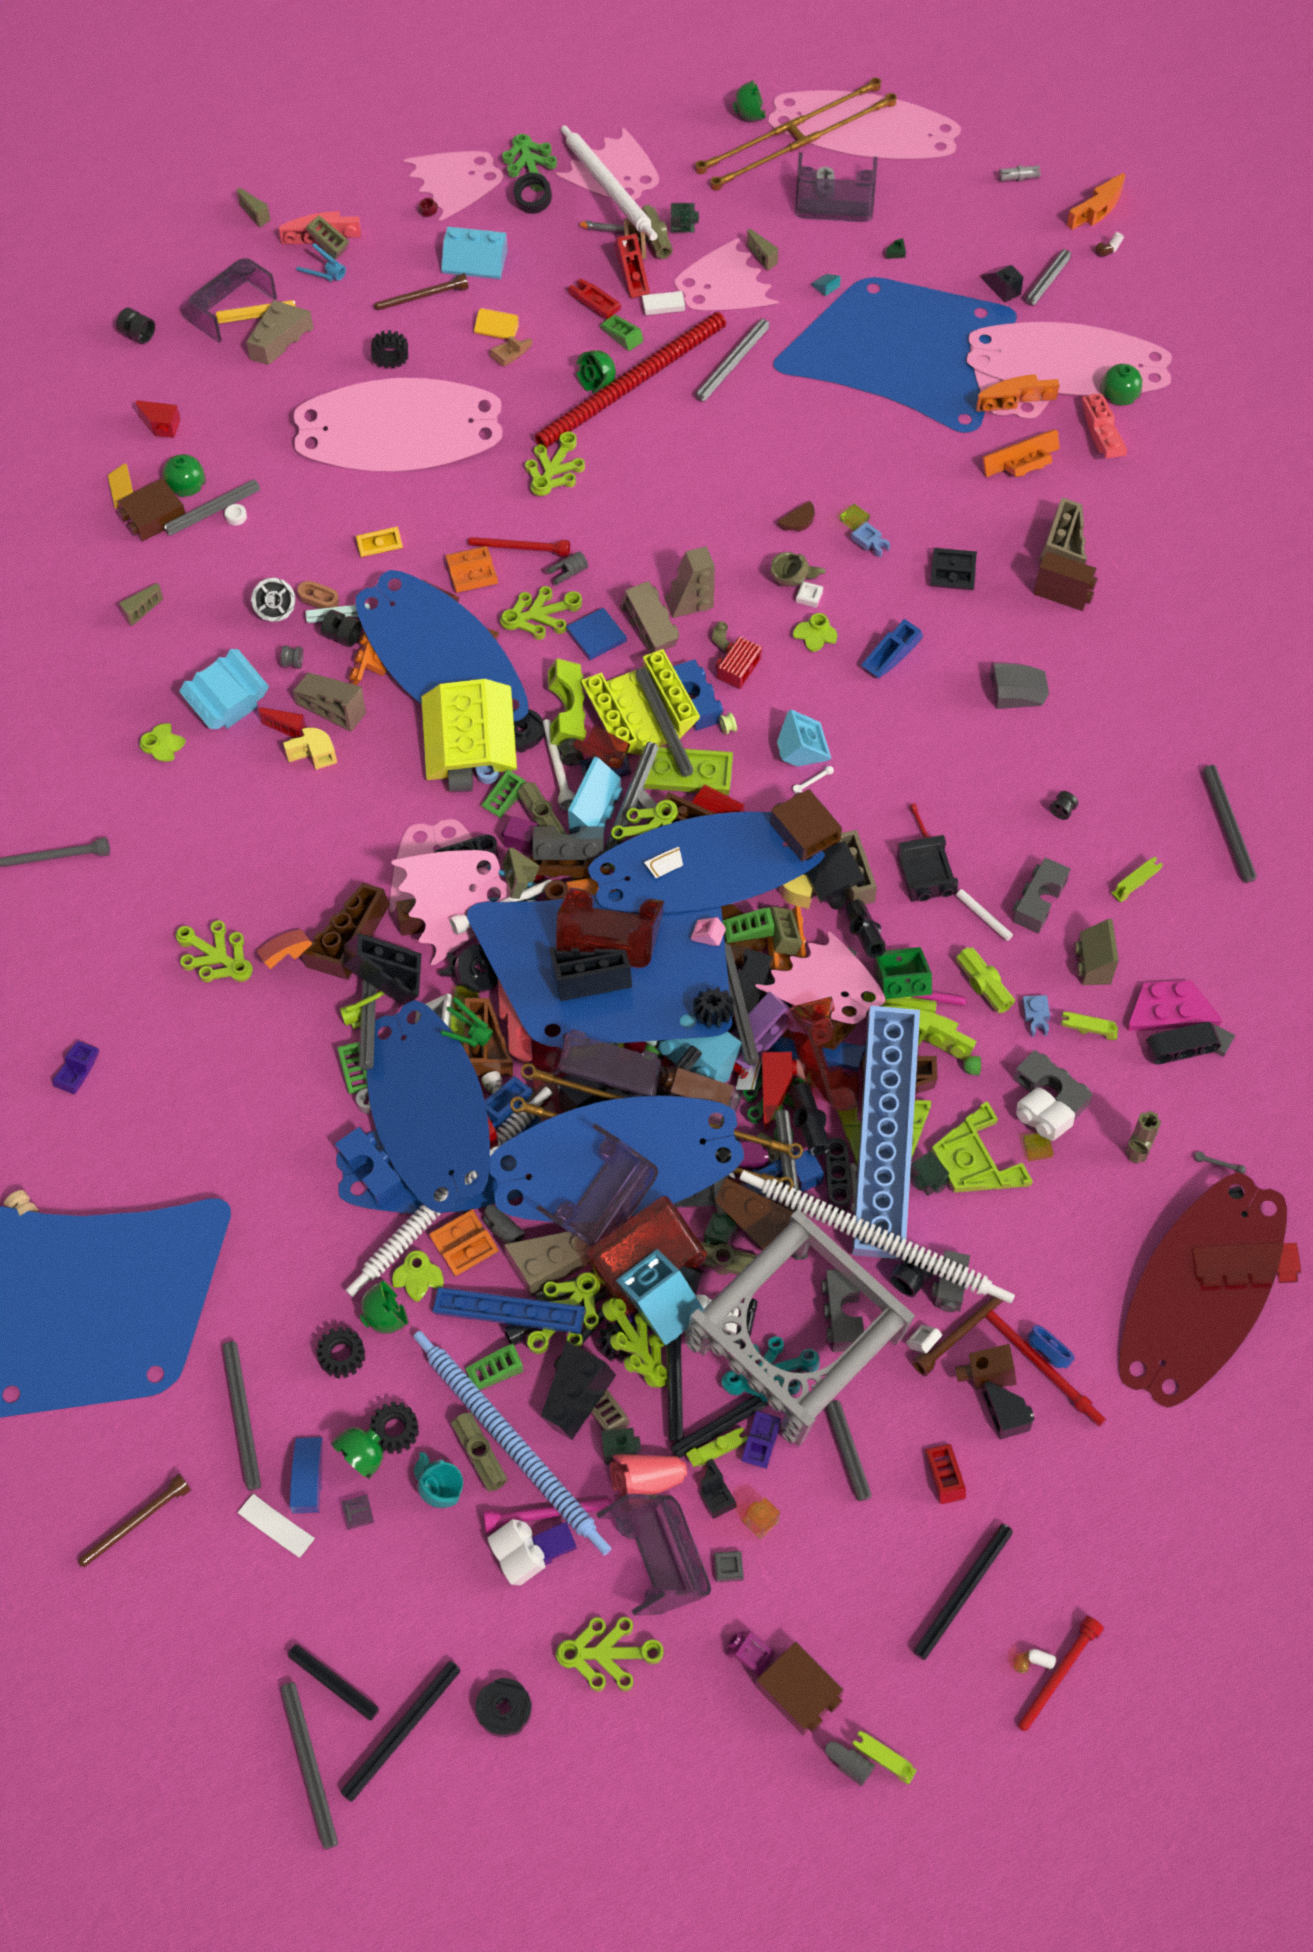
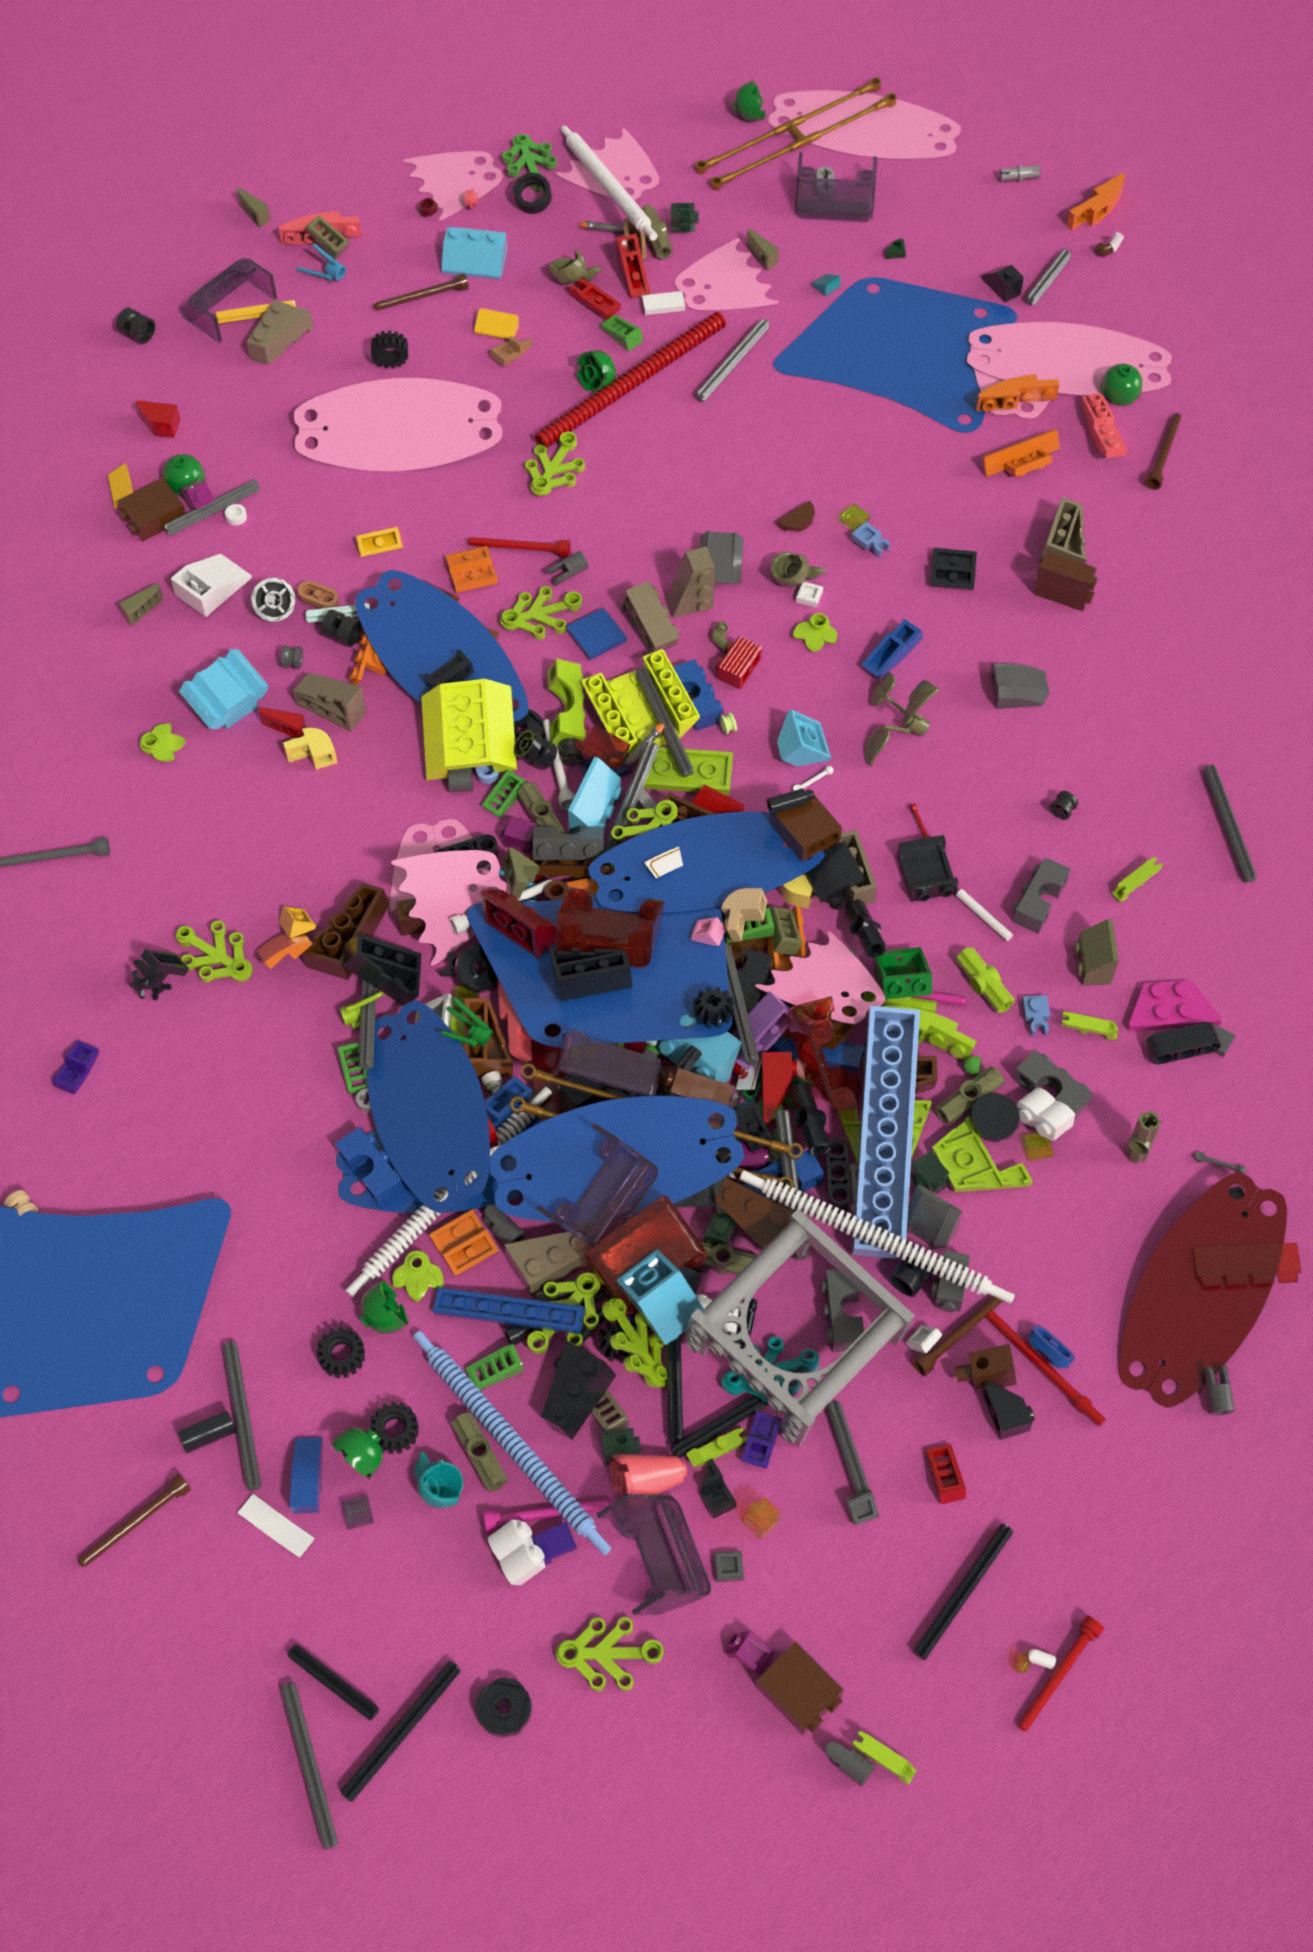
(160, 966): none -> black piece
(197, 494): none -> magenta brick
(206, 1432): none -> black brick
(208, 582): none -> white slope
(295, 921): none -> yellow slope
(453, 671): none -> black hinge
(471, 198): none -> coral plate
(518, 922): none -> dark red slope
(535, 749): none -> black wheel
(570, 270): none -> olive hair
(637, 752): none -> flat silver piece
(726, 553): none -> dark grey slope
(743, 906): none -> tan brick
(751, 1122): none -> black slope
(789, 800): none -> black cylinder
(862, 1507): none -> dark grey tile
(912, 720): none -> olive plant
(932, 1218): none -> dark grey slope
(959, 1103): none -> olive piece
(994, 1117): none -> black tile
(1155, 478): none -> reddish brown piece
(1219, 1395): none -> dark grey hinge

